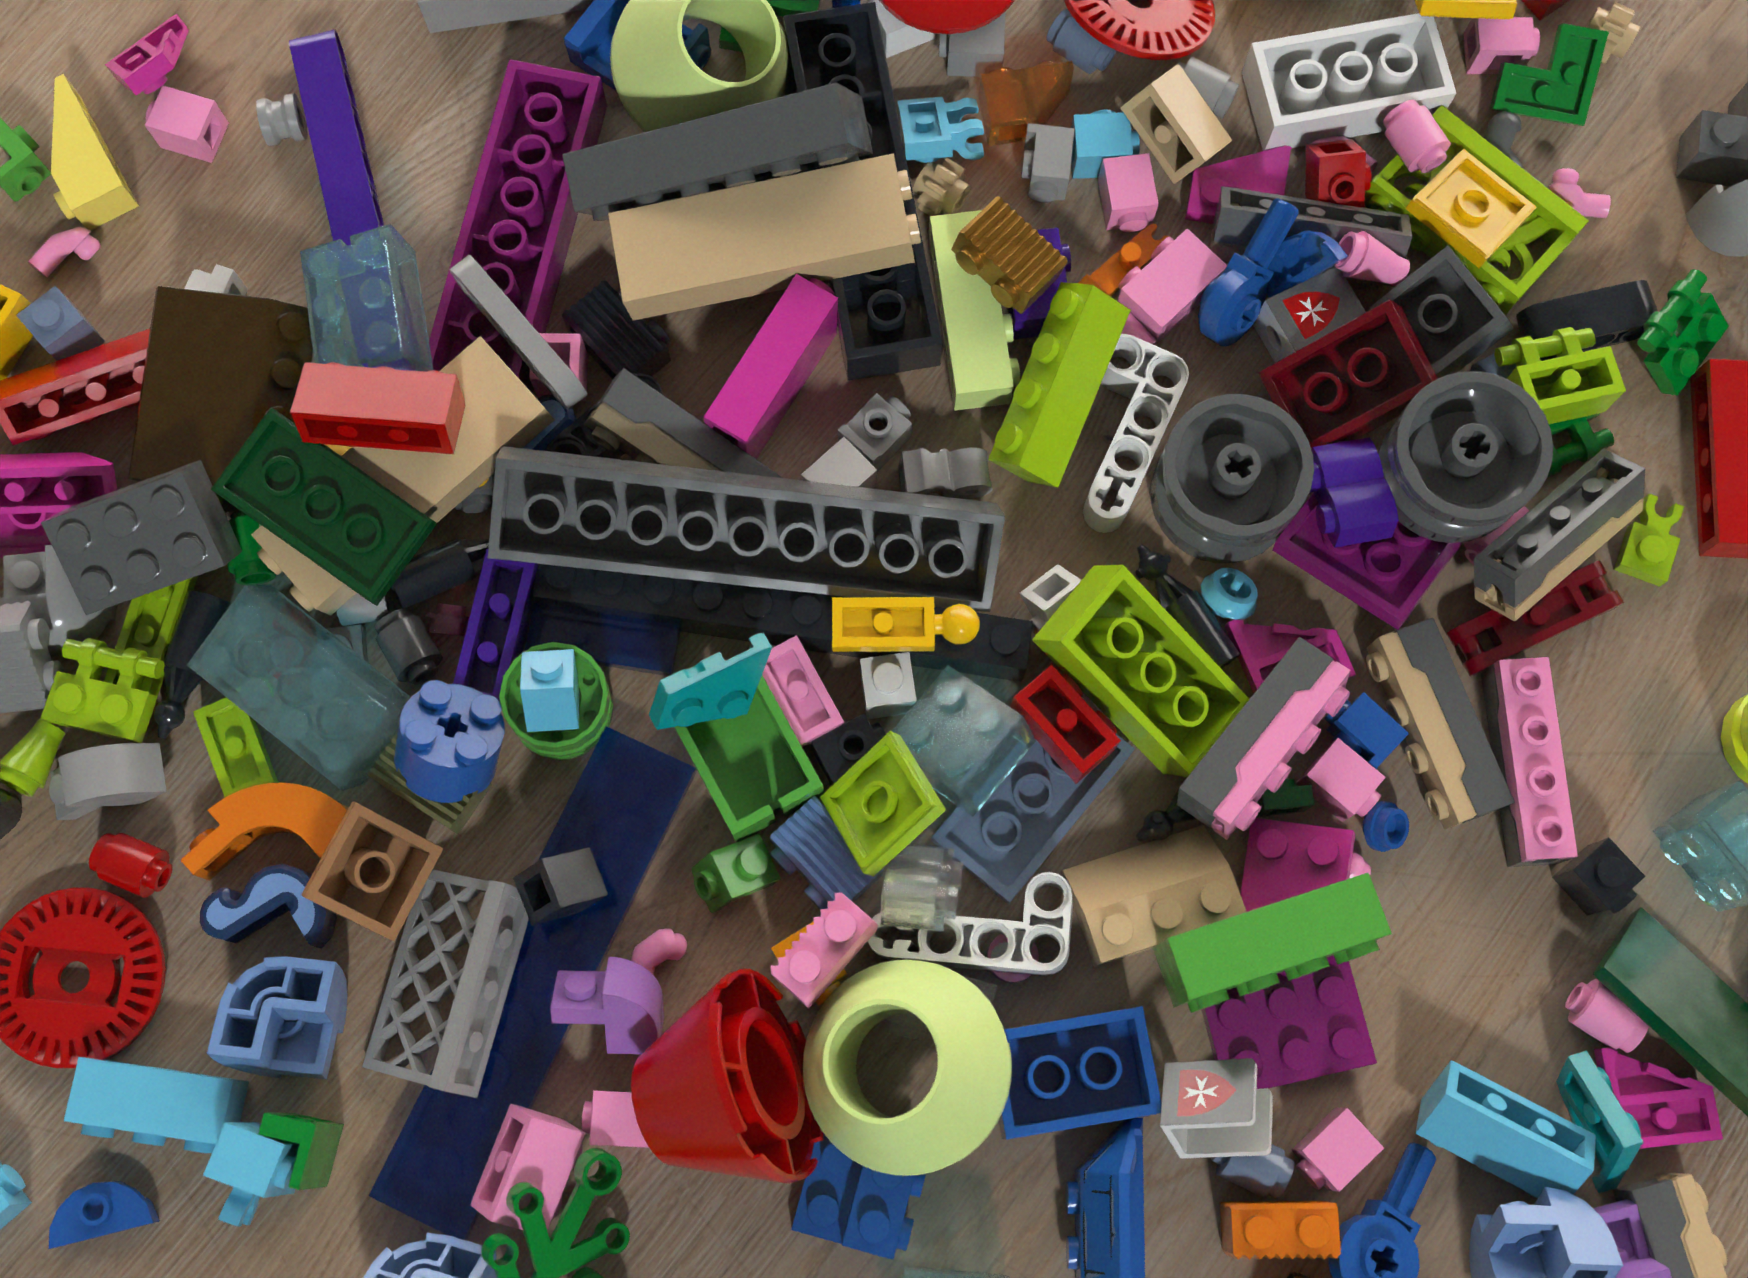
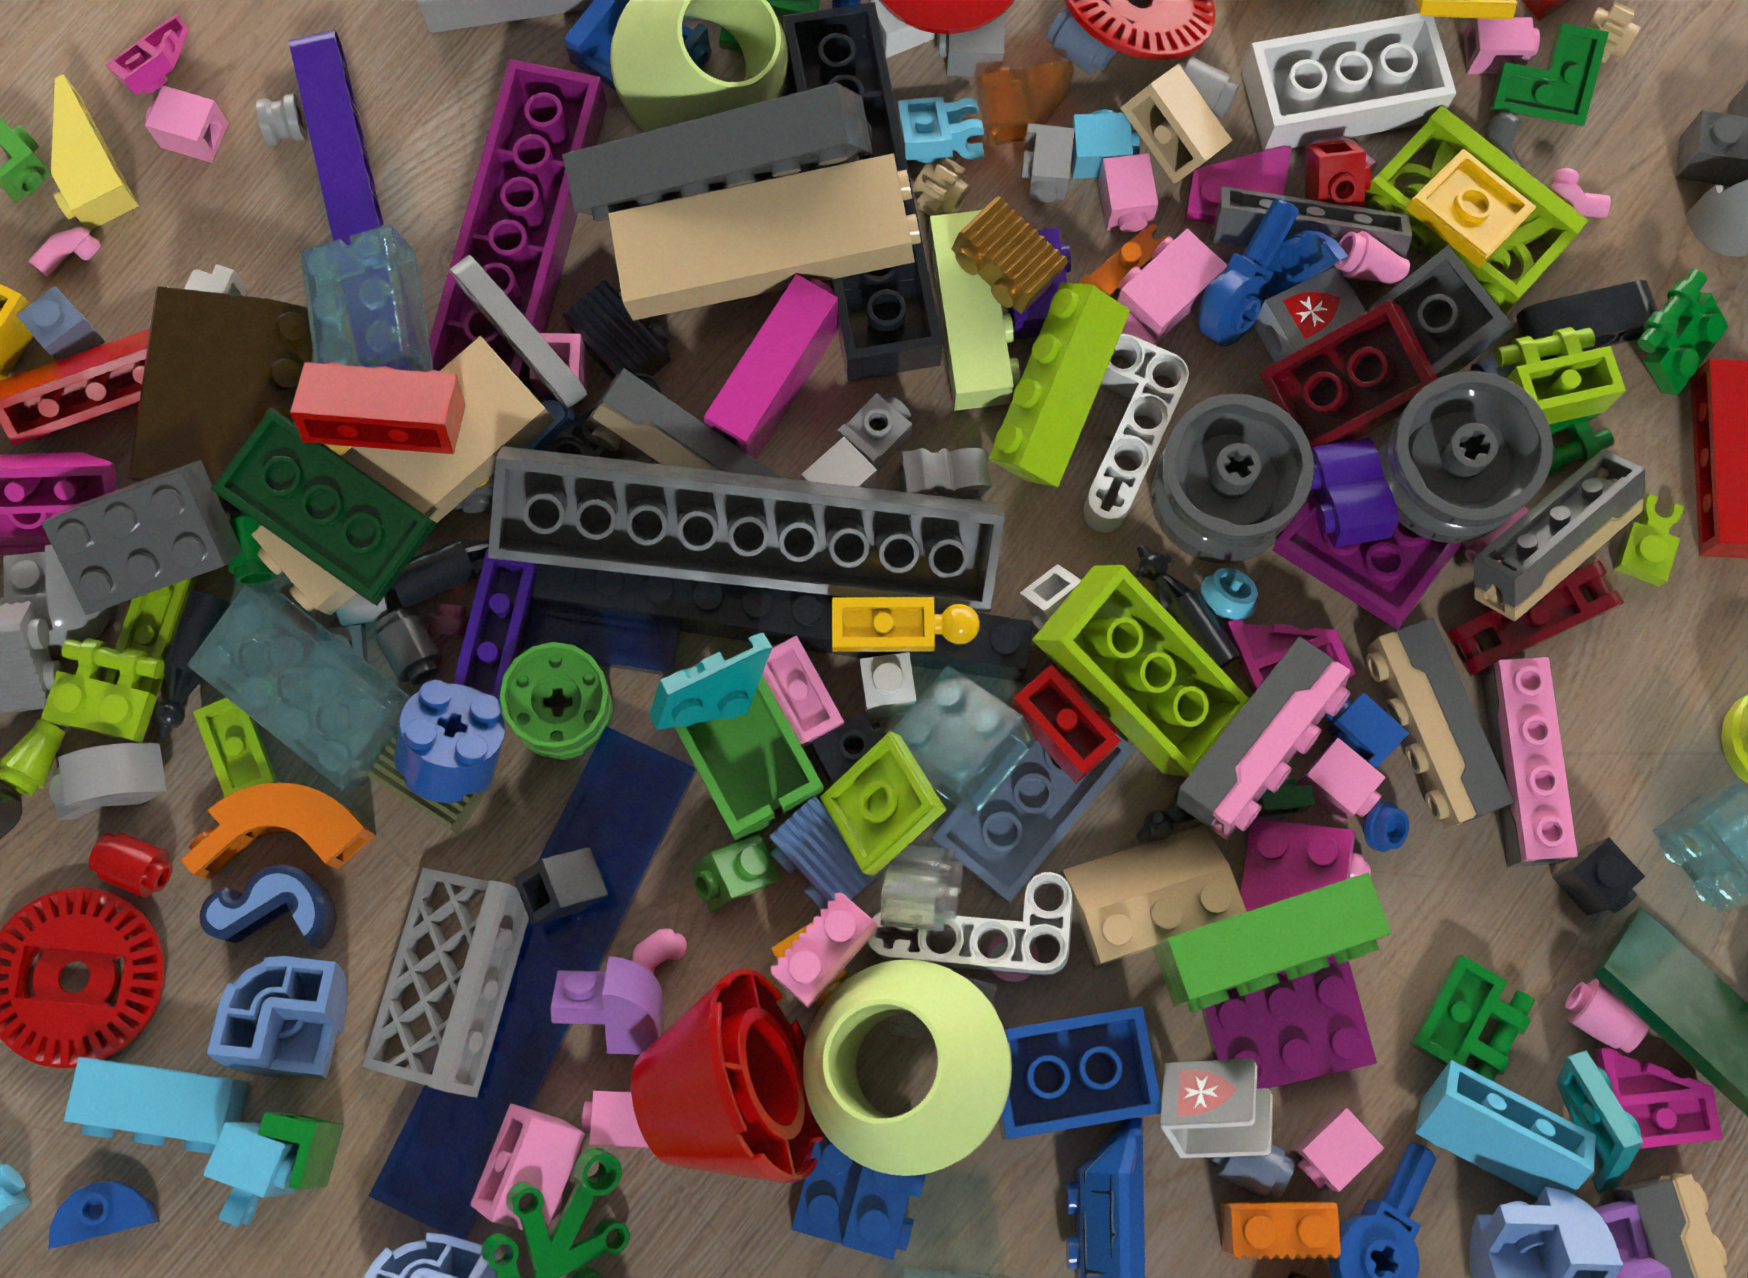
(372, 871): medium nougat slope -> none
(549, 690): medium azure brick -> none
(1416, 136): bright pink brick -> none
(1460, 1013): none -> green plate

